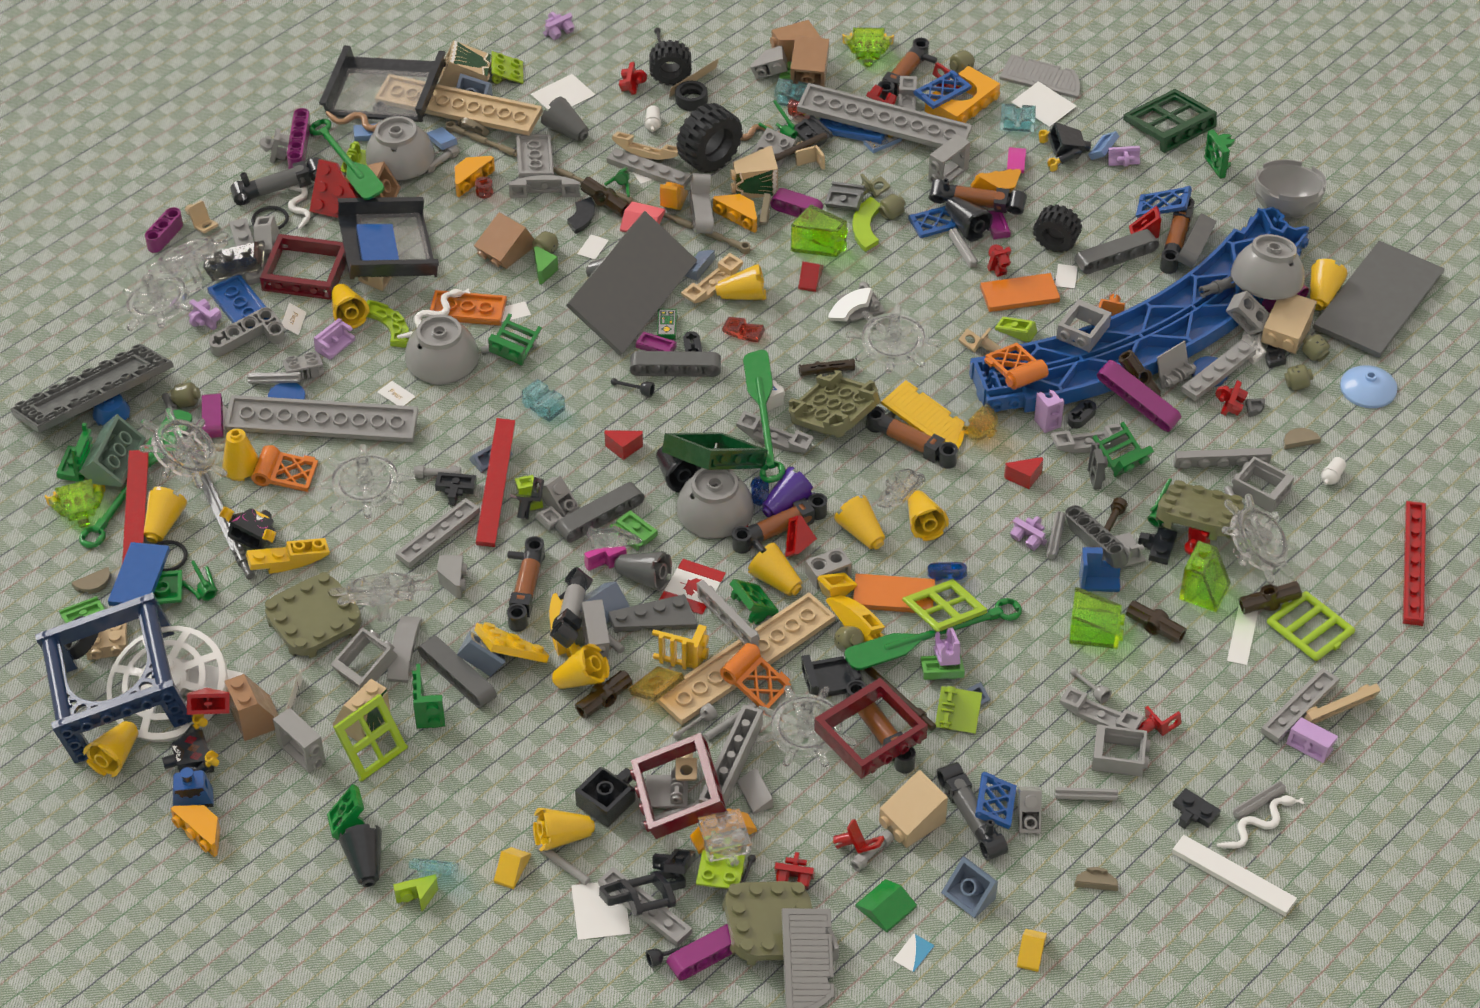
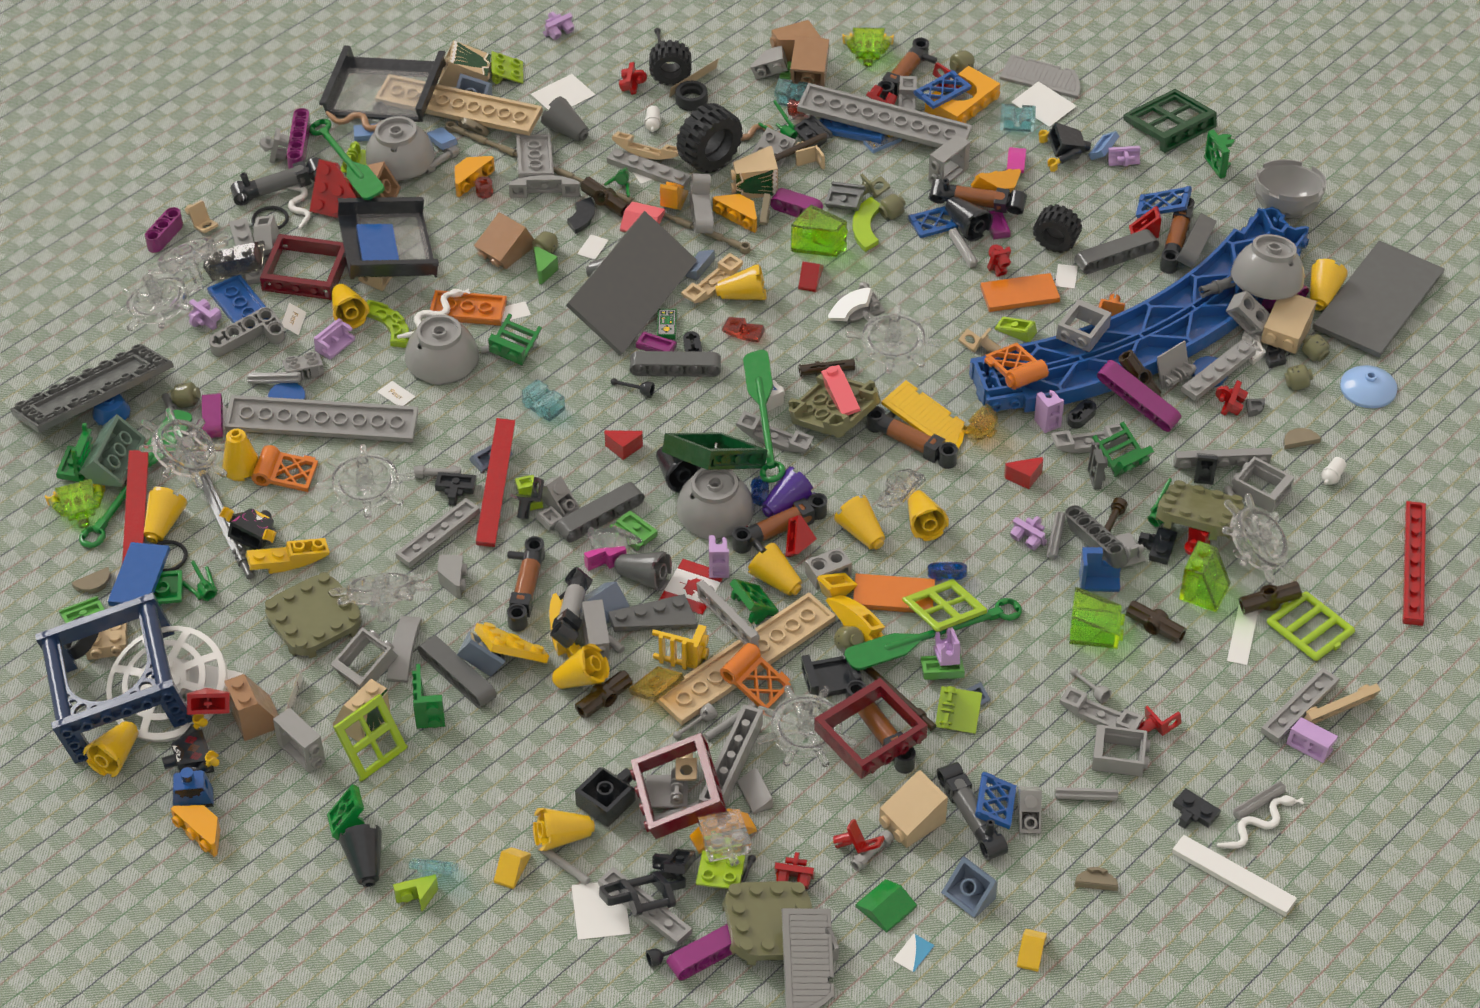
(718, 558): none -> lavender hinge
(840, 390): none -> coral slope
(1205, 468): none -> black slope

